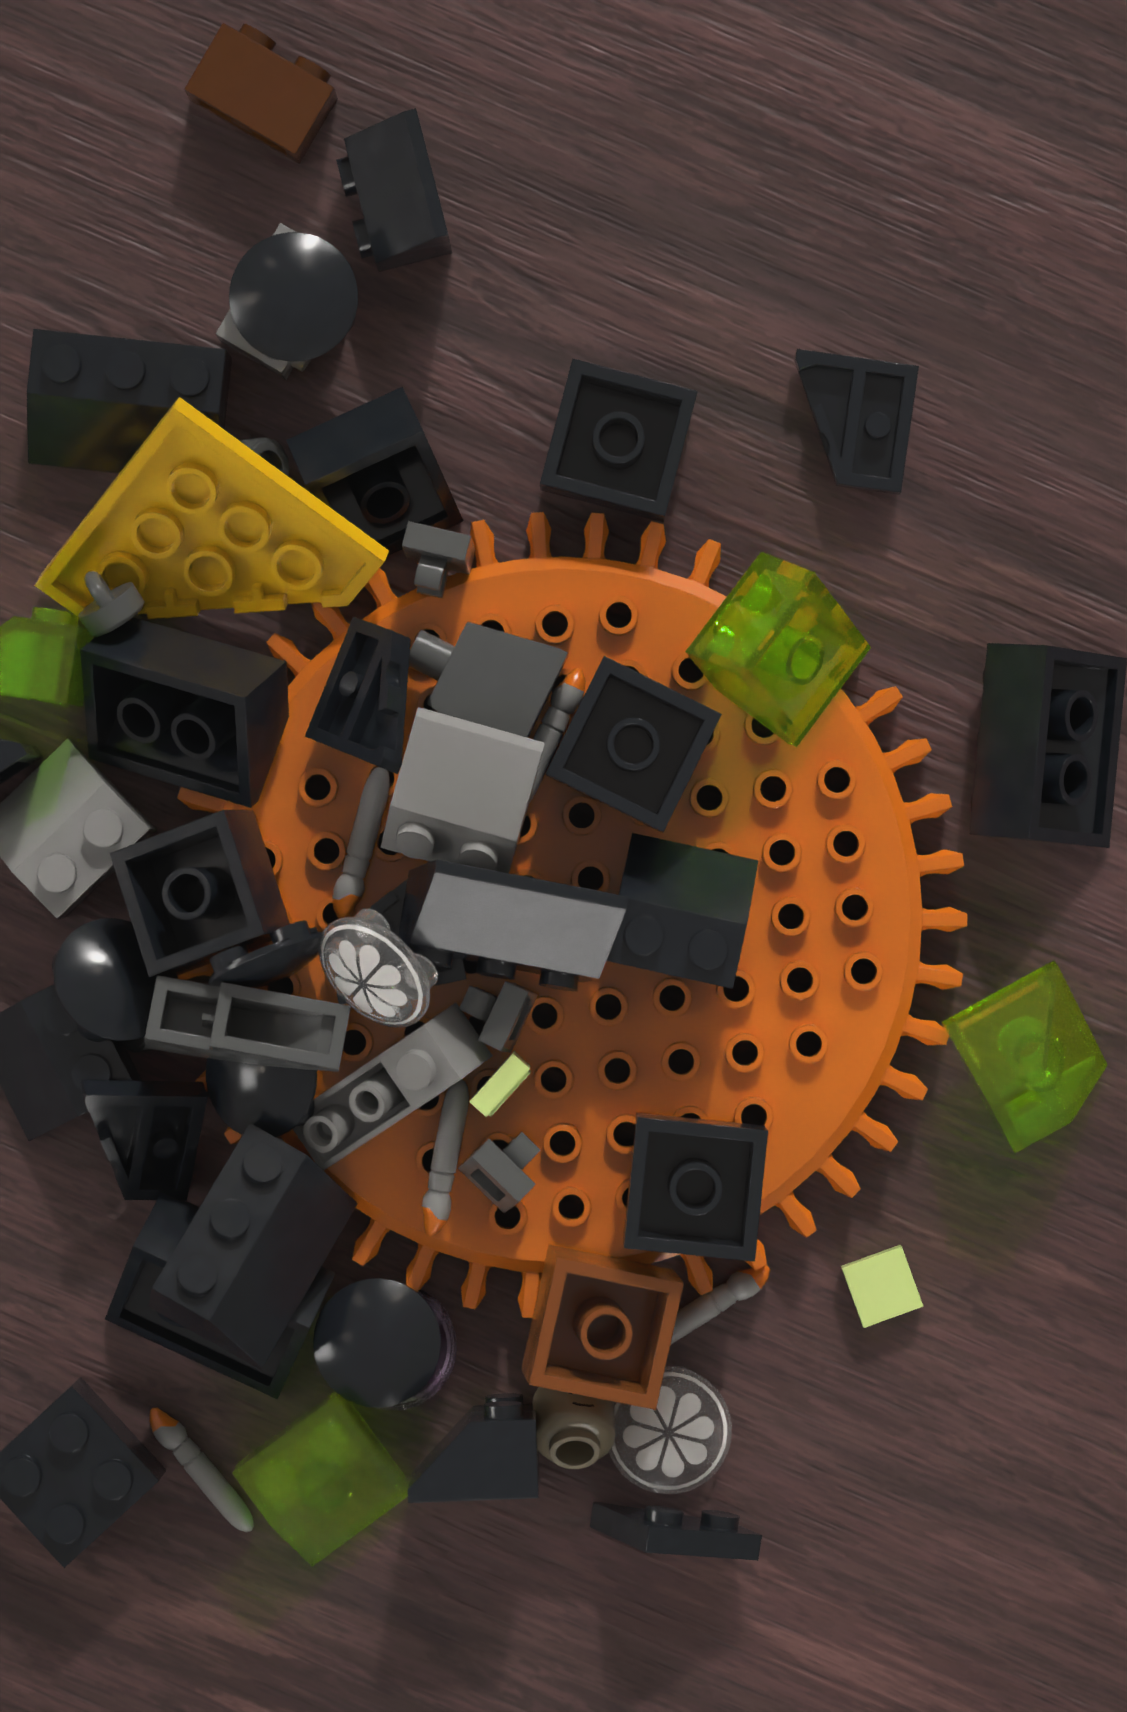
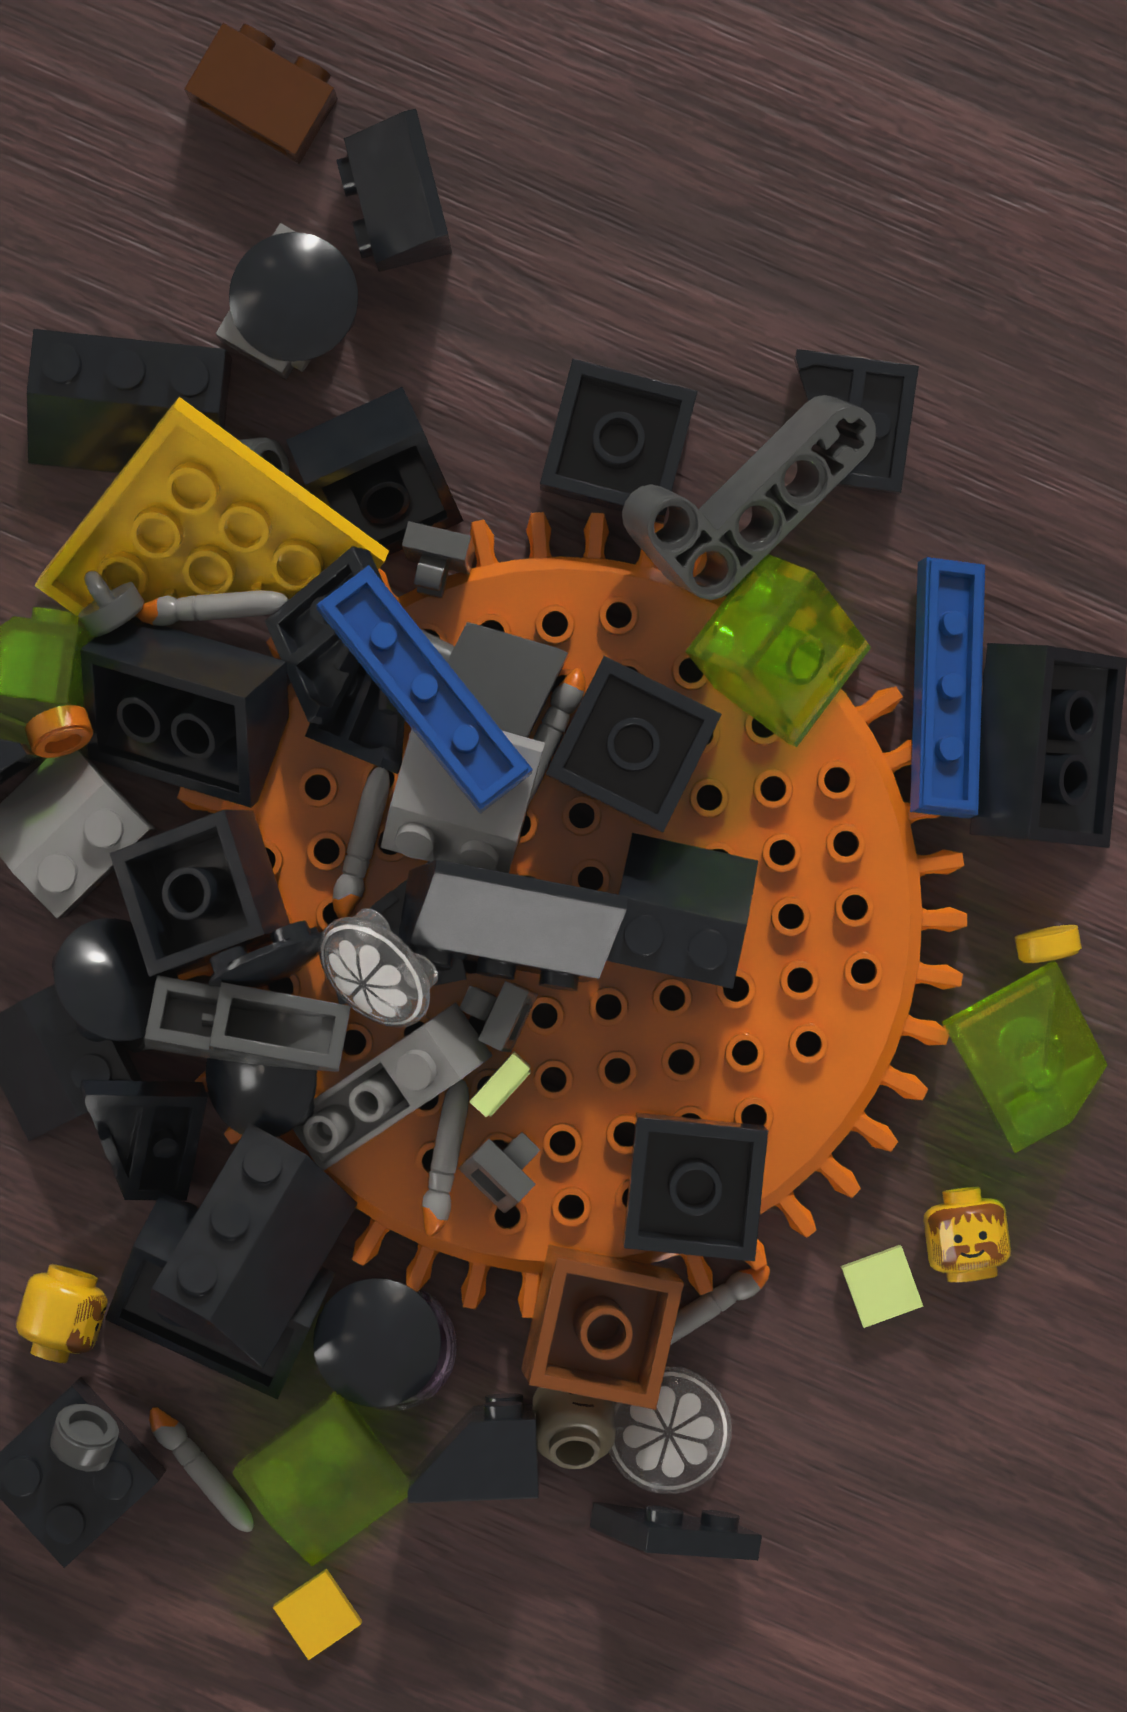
(59, 731): none -> orange tile
(61, 1313): none -> yellow head
(84, 1437): none -> dark grey tile
(169, 609): none -> light grey piece
(315, 655): none -> black wing
(317, 1614): none -> yellow tile
(424, 689): none -> blue tile
(825, 441): none -> dark grey beam
(947, 688): none -> blue tile
(967, 1235): none -> yellow head
(1048, 943): none -> yellow tile

